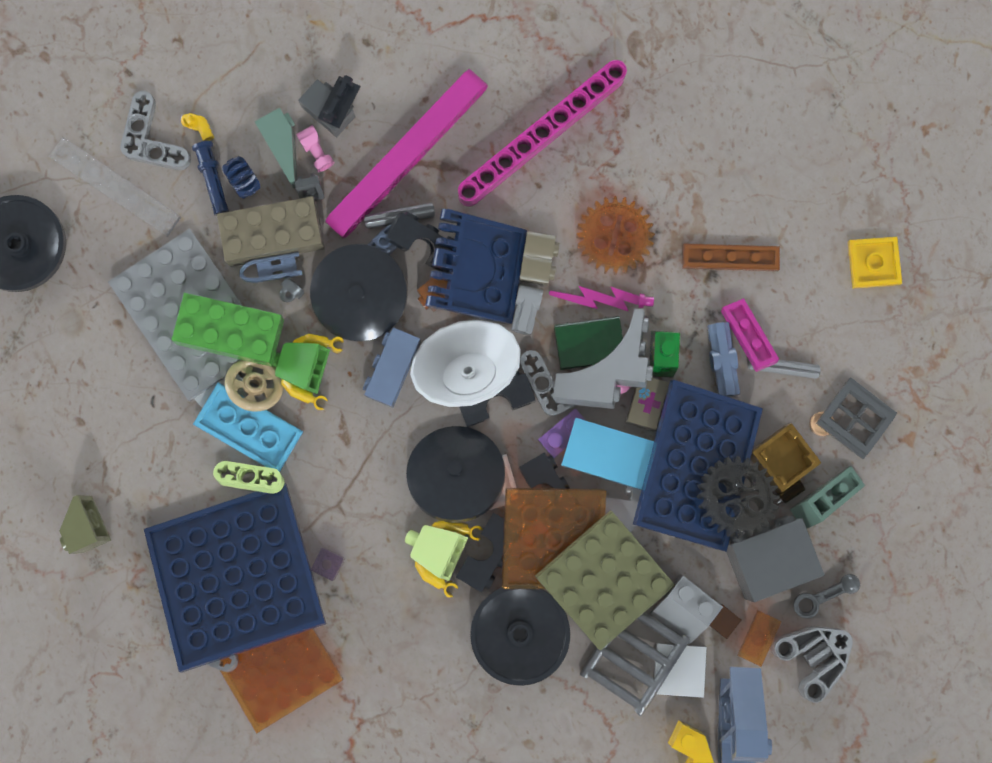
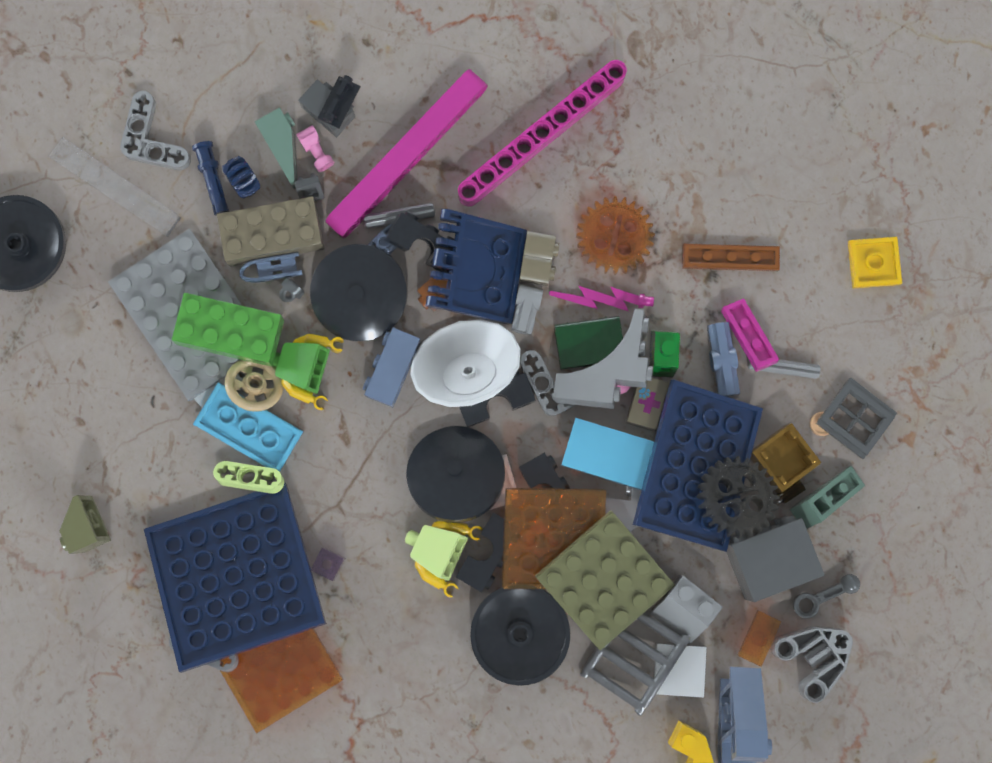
(199, 124): yellow arm -> none
(558, 436): medium lavender plate -> none
(725, 622): reddish brown tile -> none

